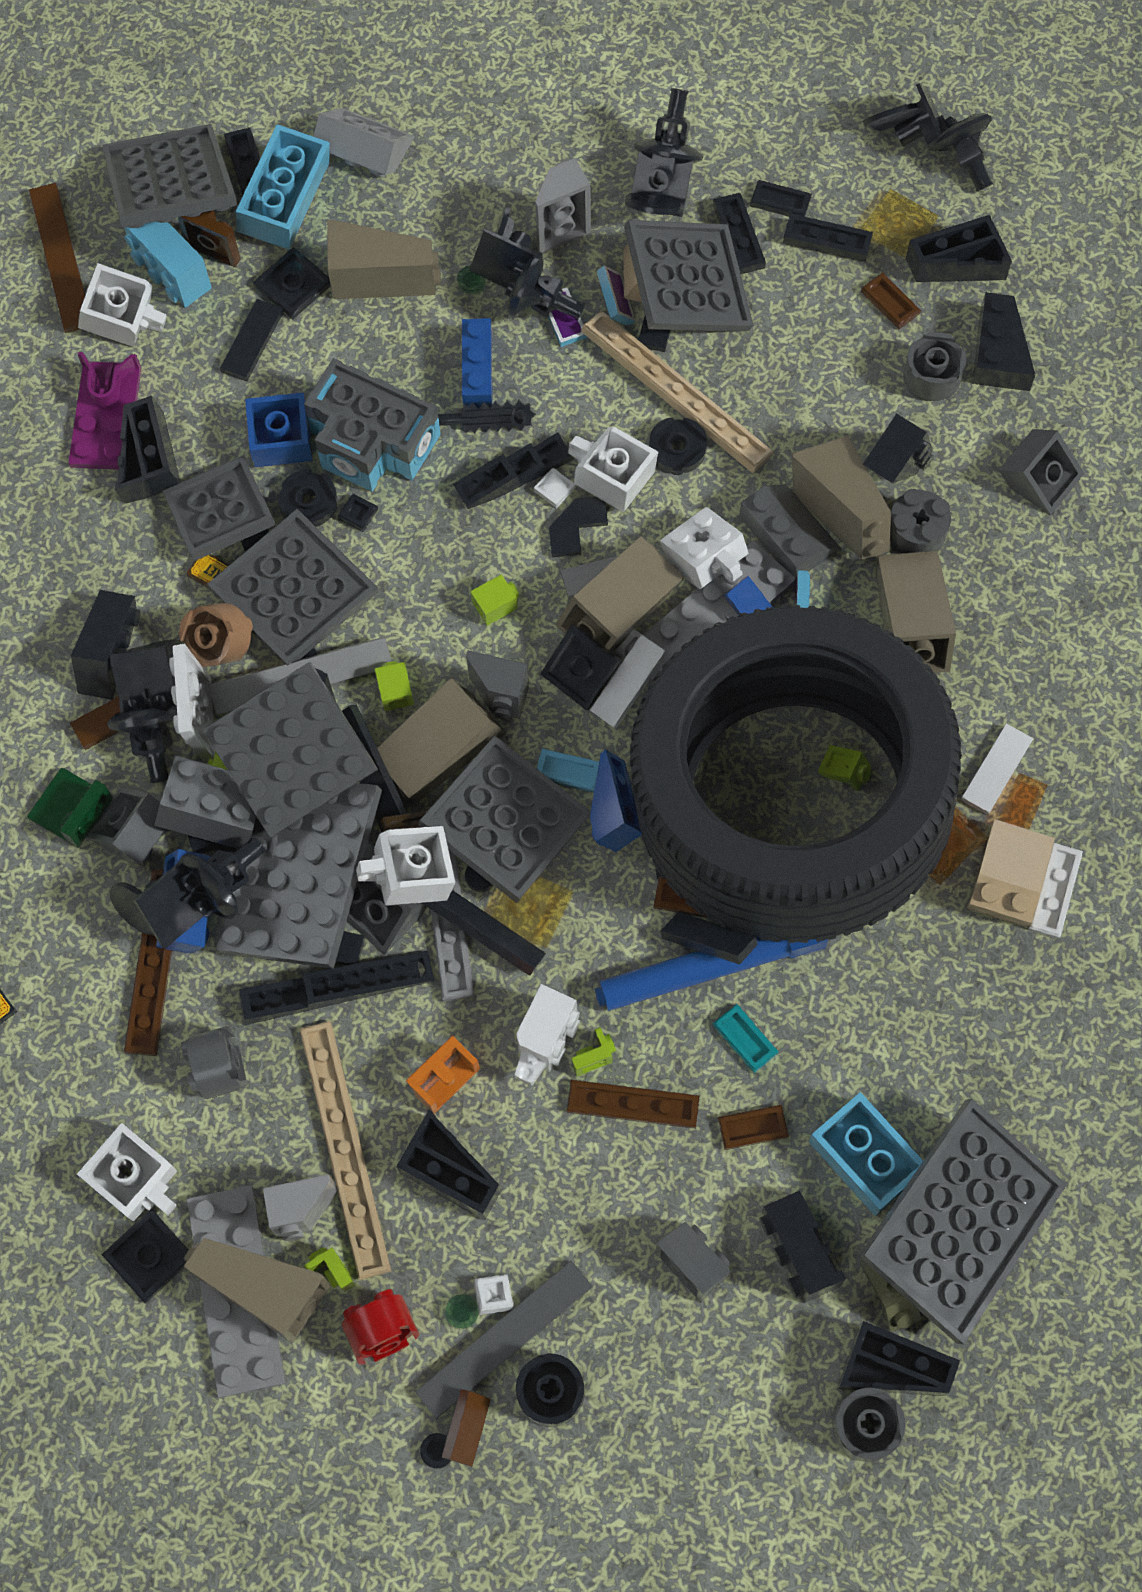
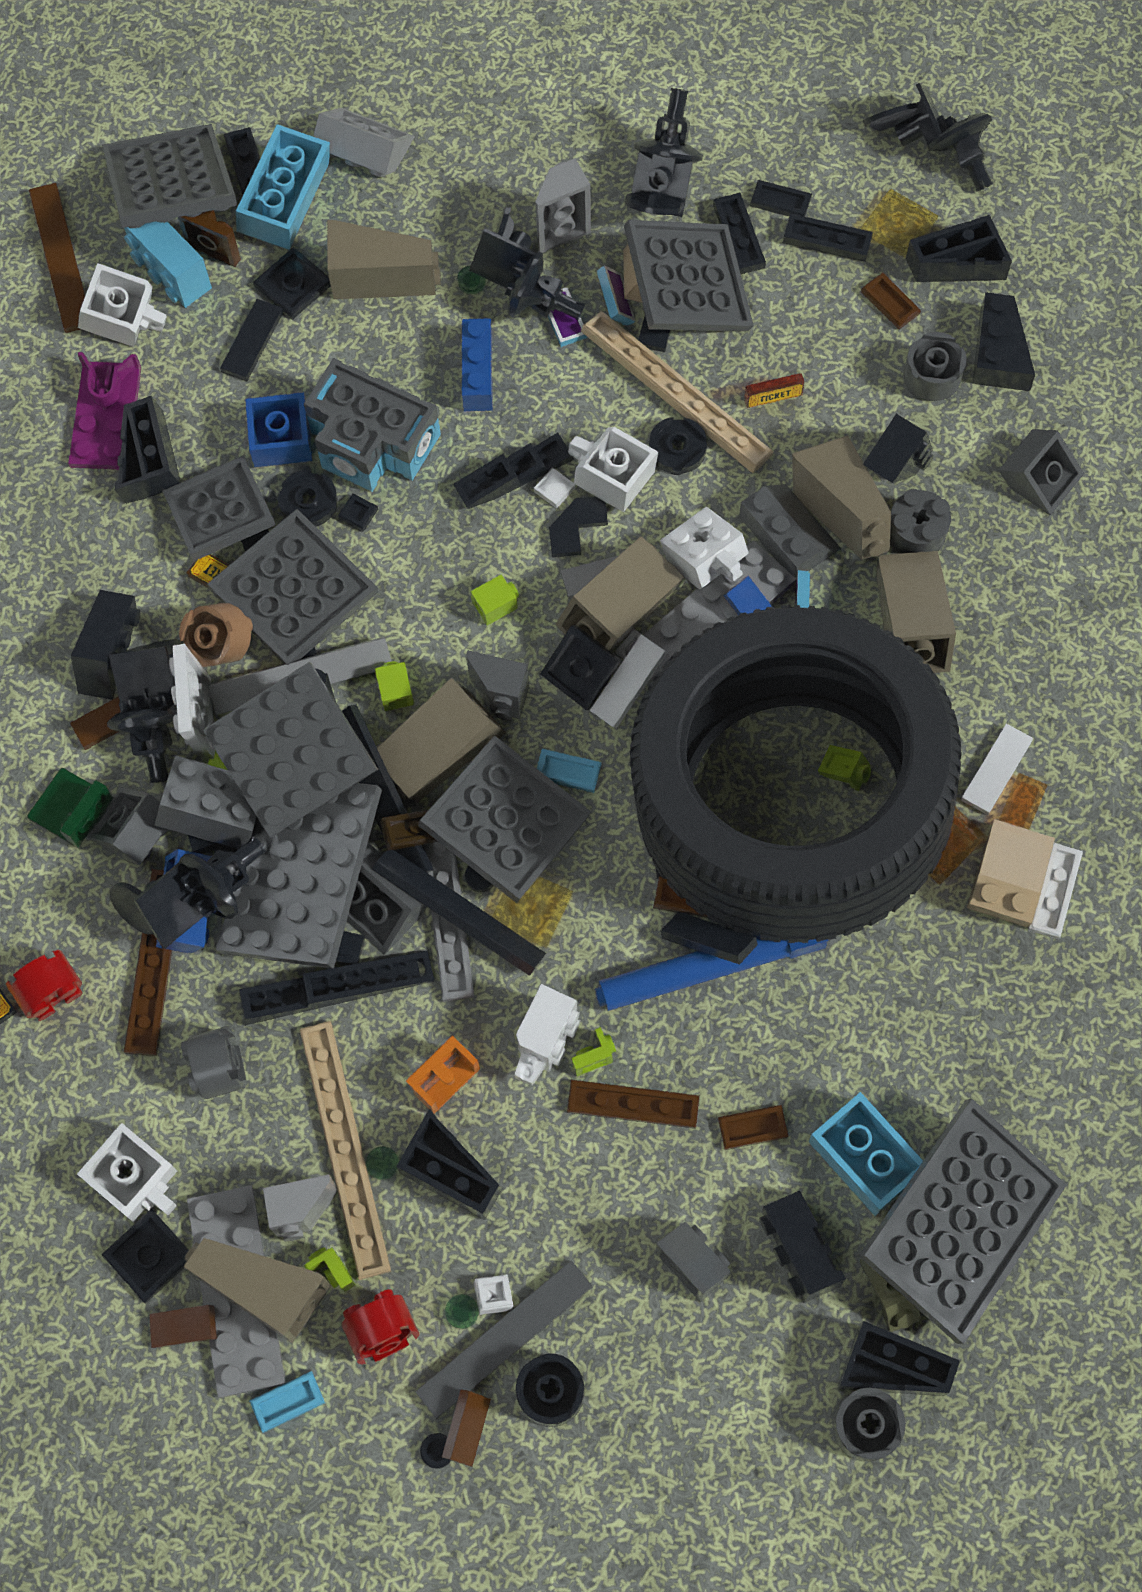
(44, 985): none -> red brick
(183, 1326): none -> reddish brown tile
(287, 1402): none -> medium azure tile
(382, 1163): none -> clear green tile
(410, 866): white hinge -> none
(493, 416): black piece -> none
(613, 805): blue slope -> none
(745, 1038): teal tile -> none
(774, 390): none -> tile

